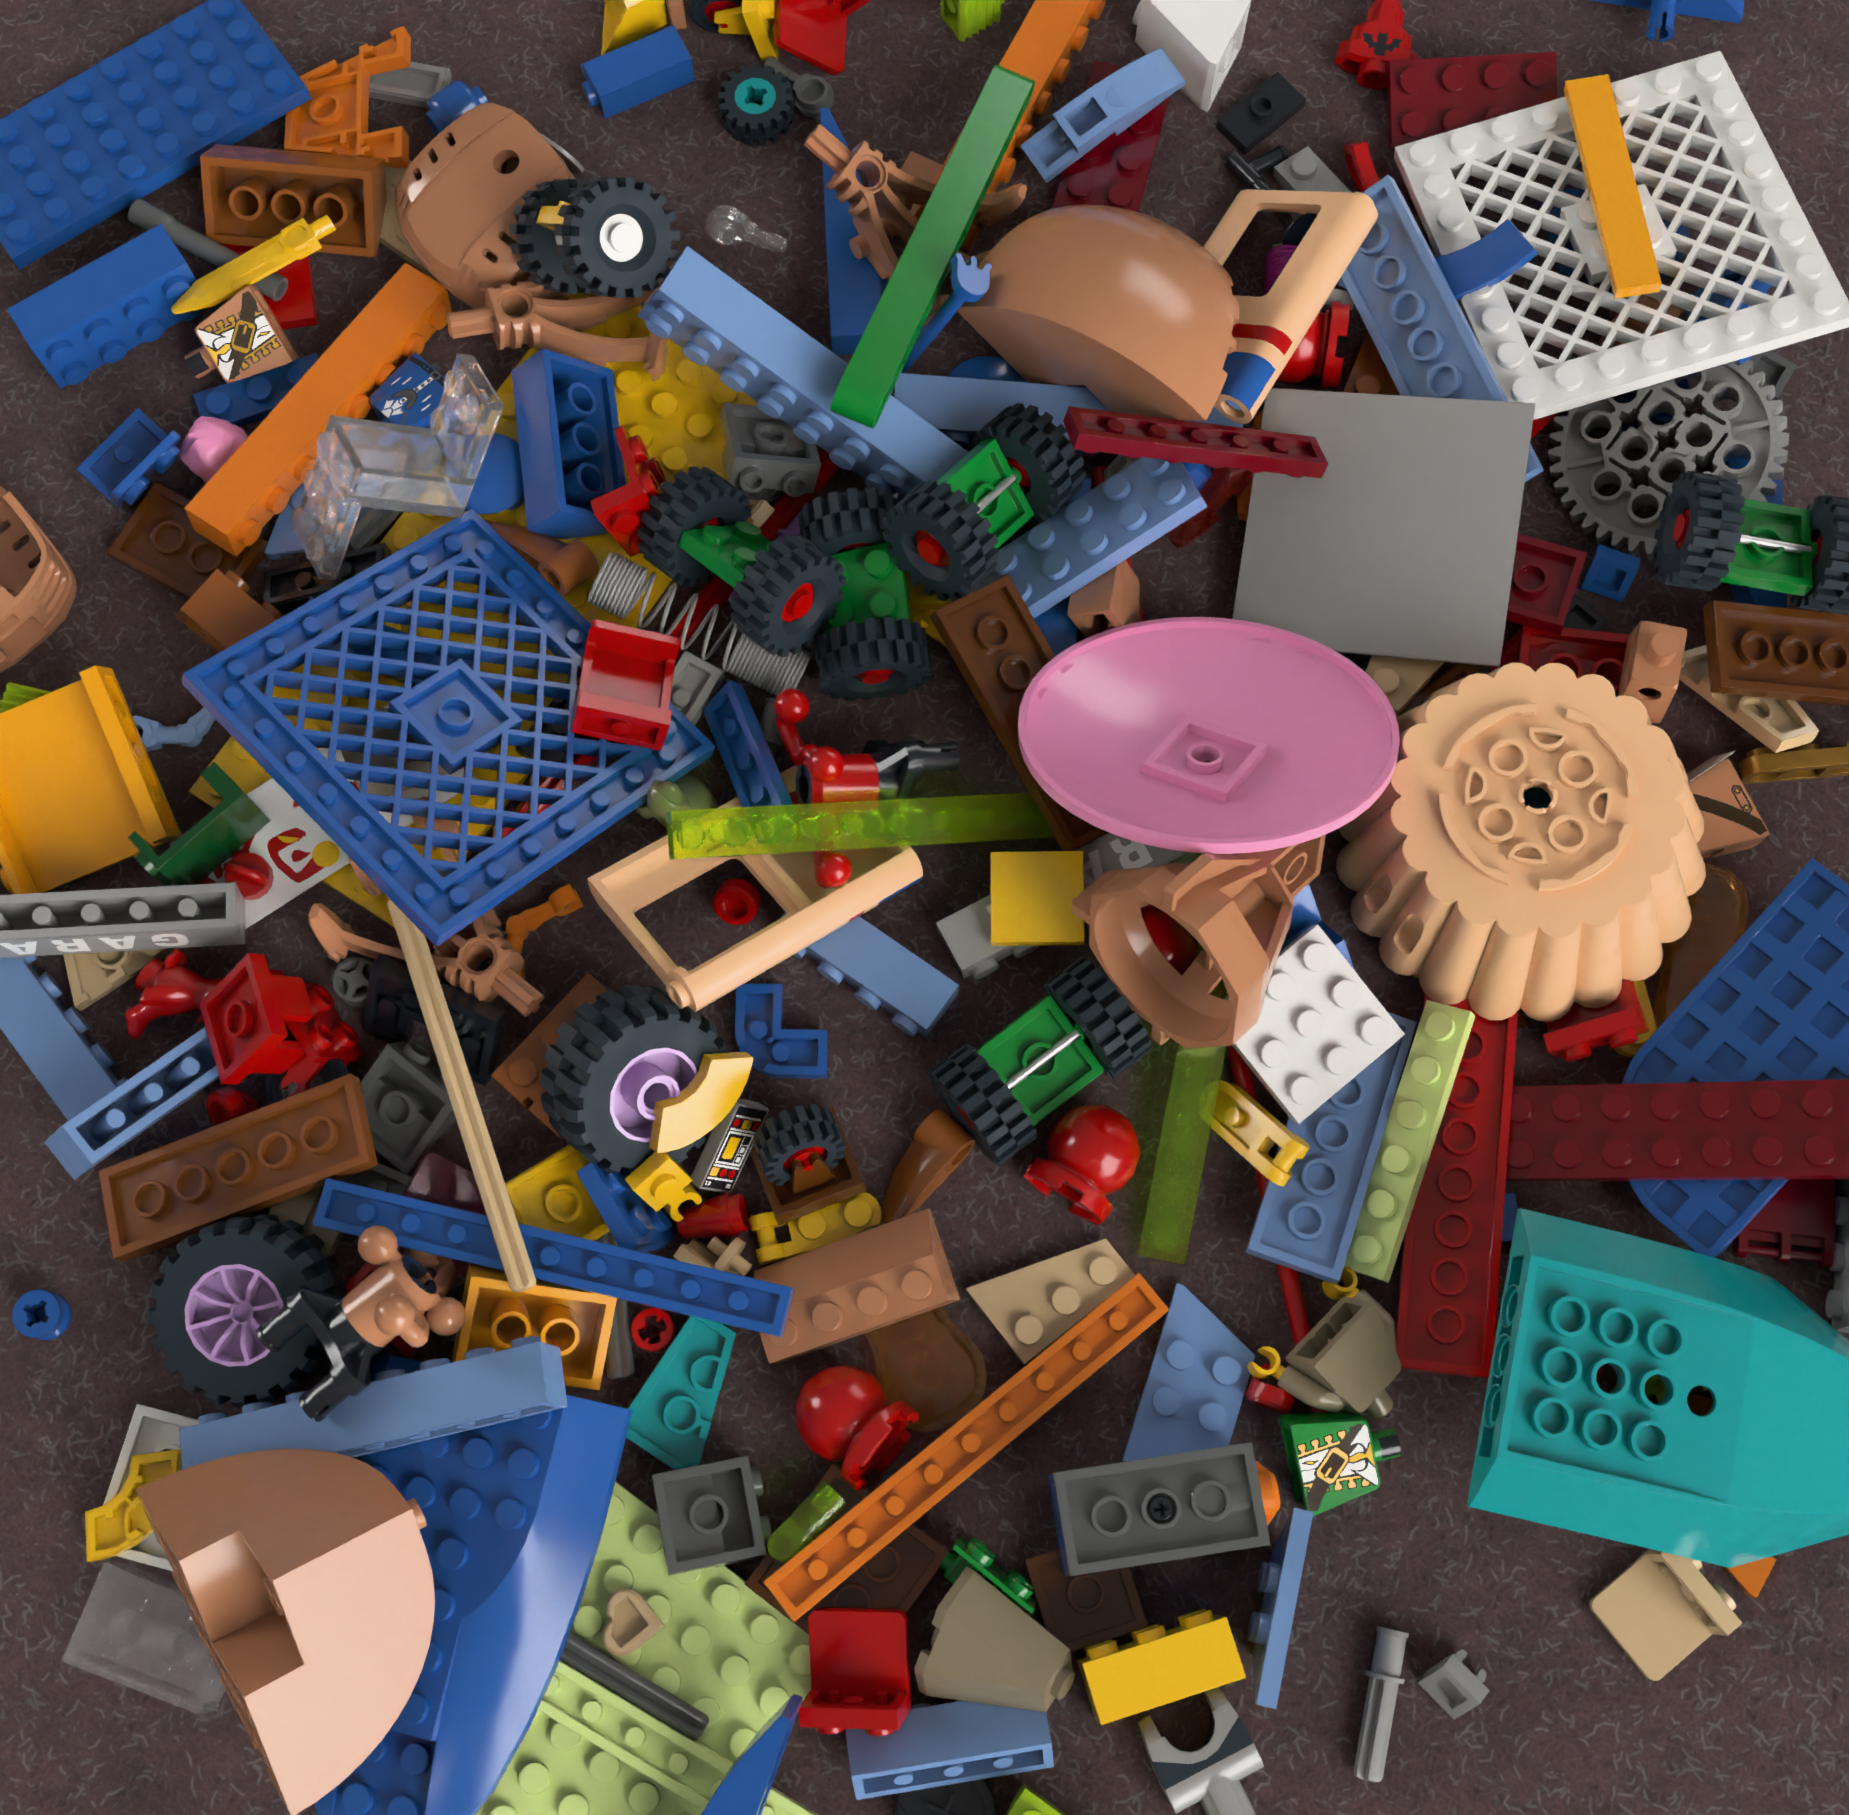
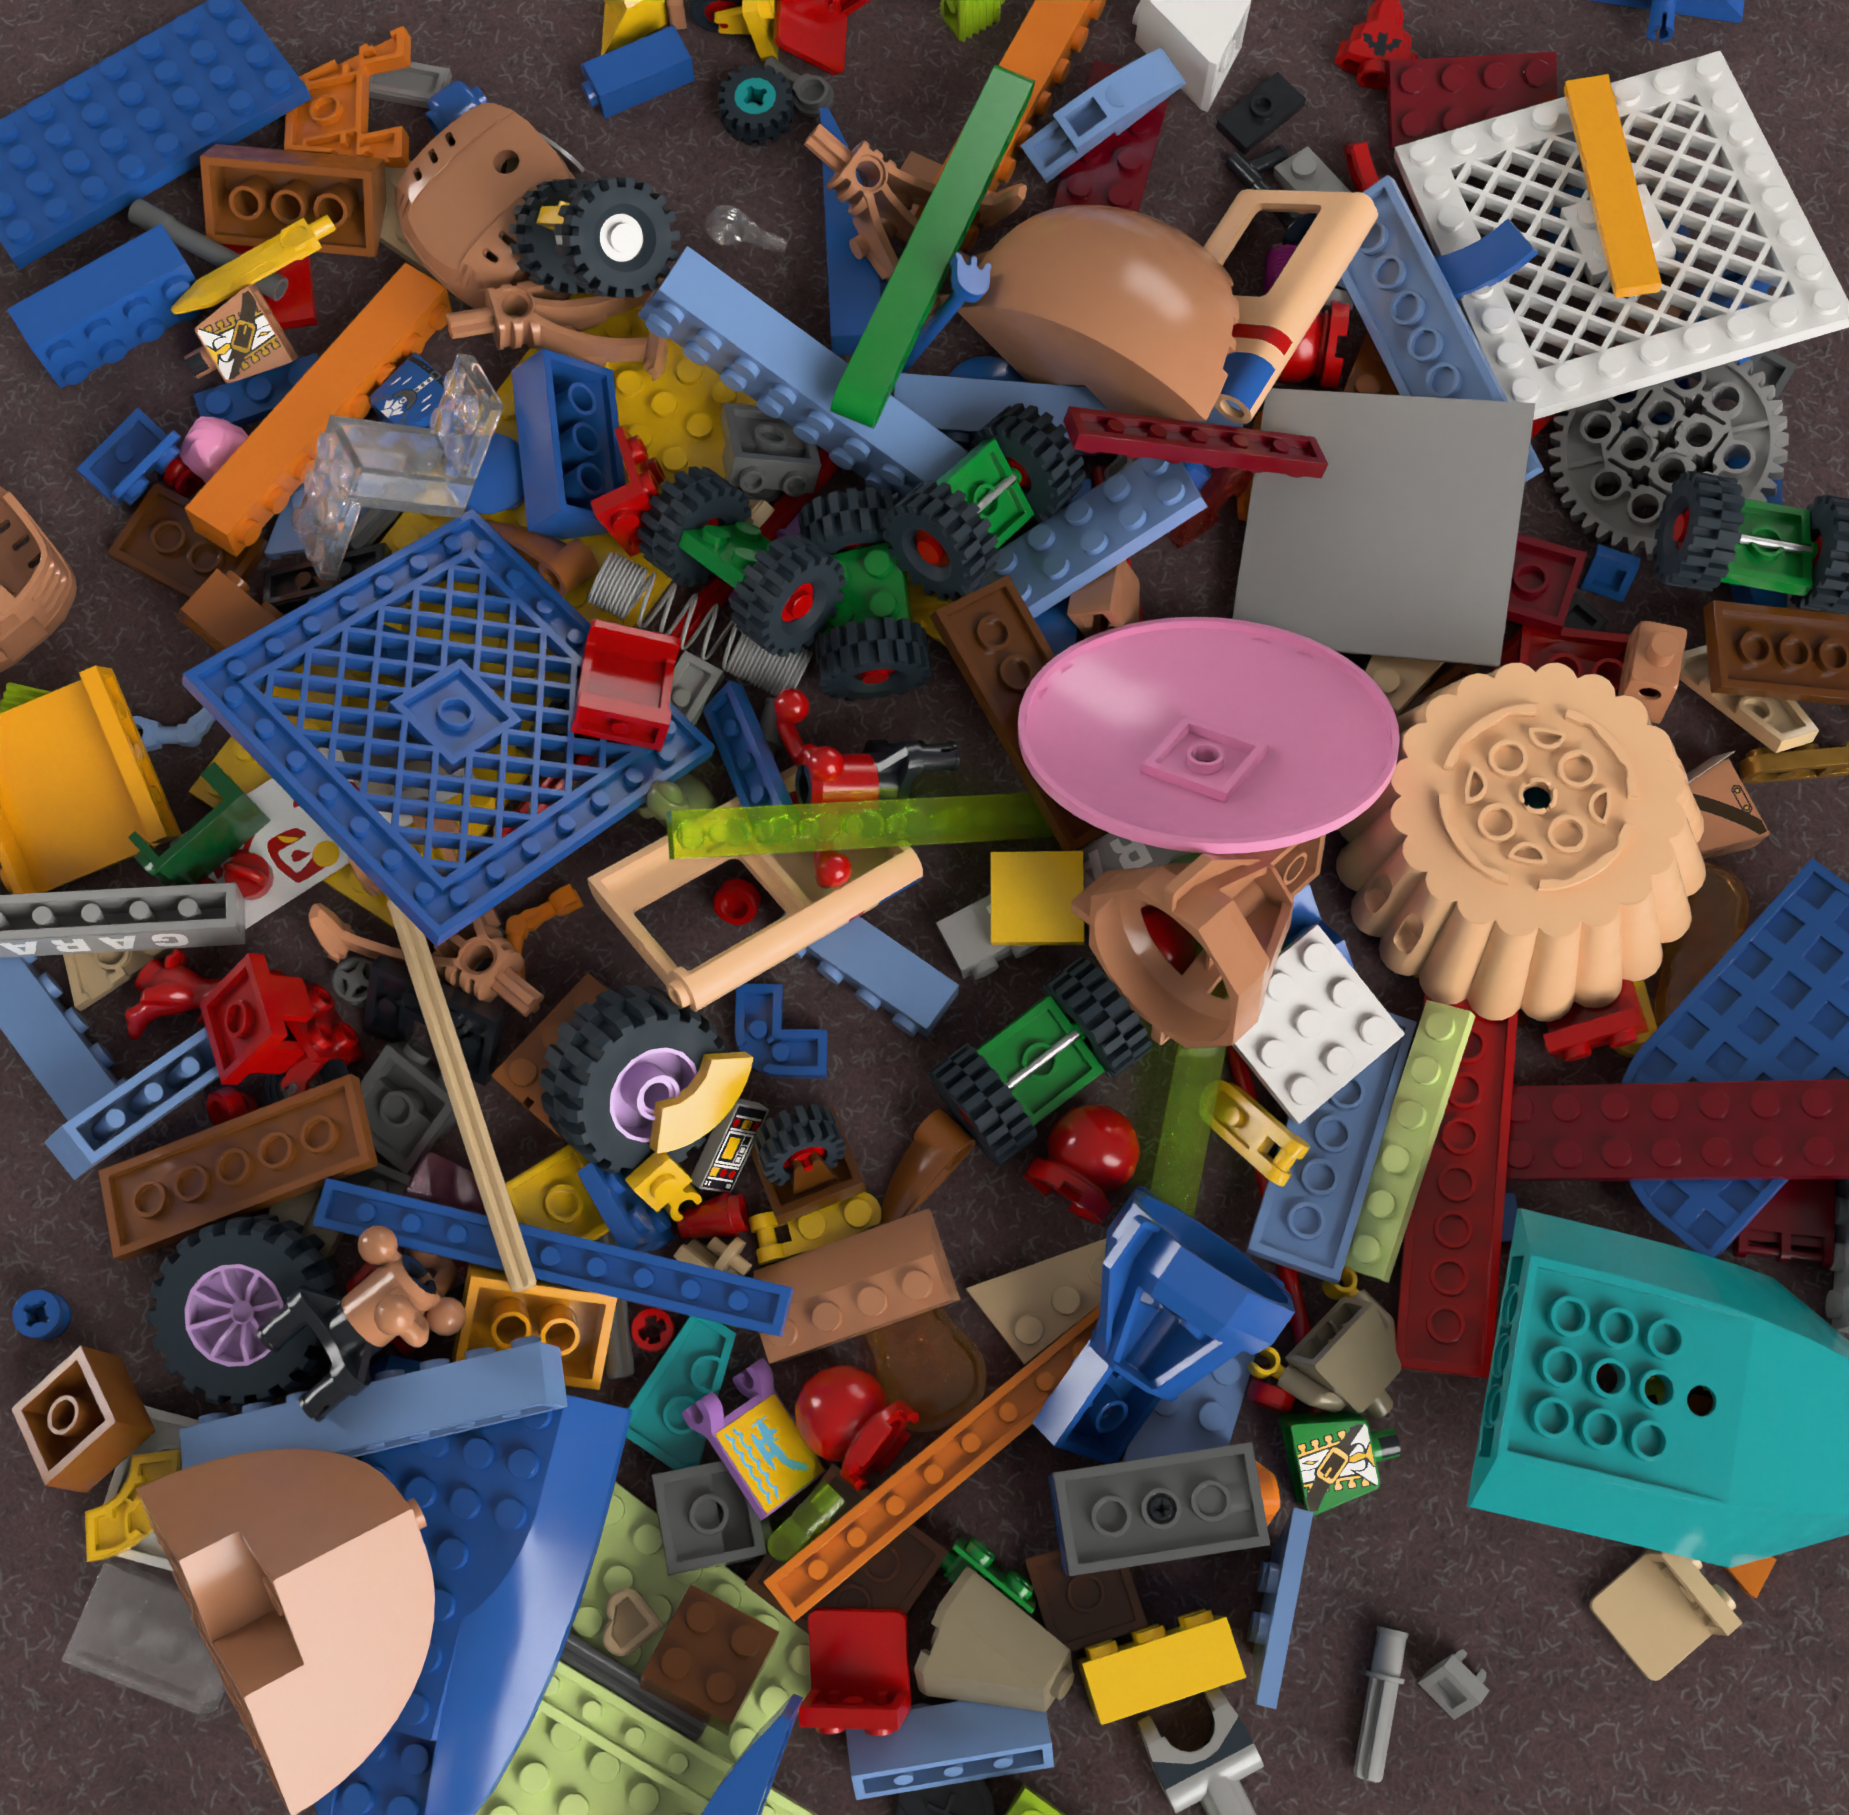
(83, 1420): none -> dark orange brick
(182, 478): none -> red bush
(708, 1659): none -> reddish brown brick
(757, 1441): none -> flag
(1169, 1315): none -> blue plate

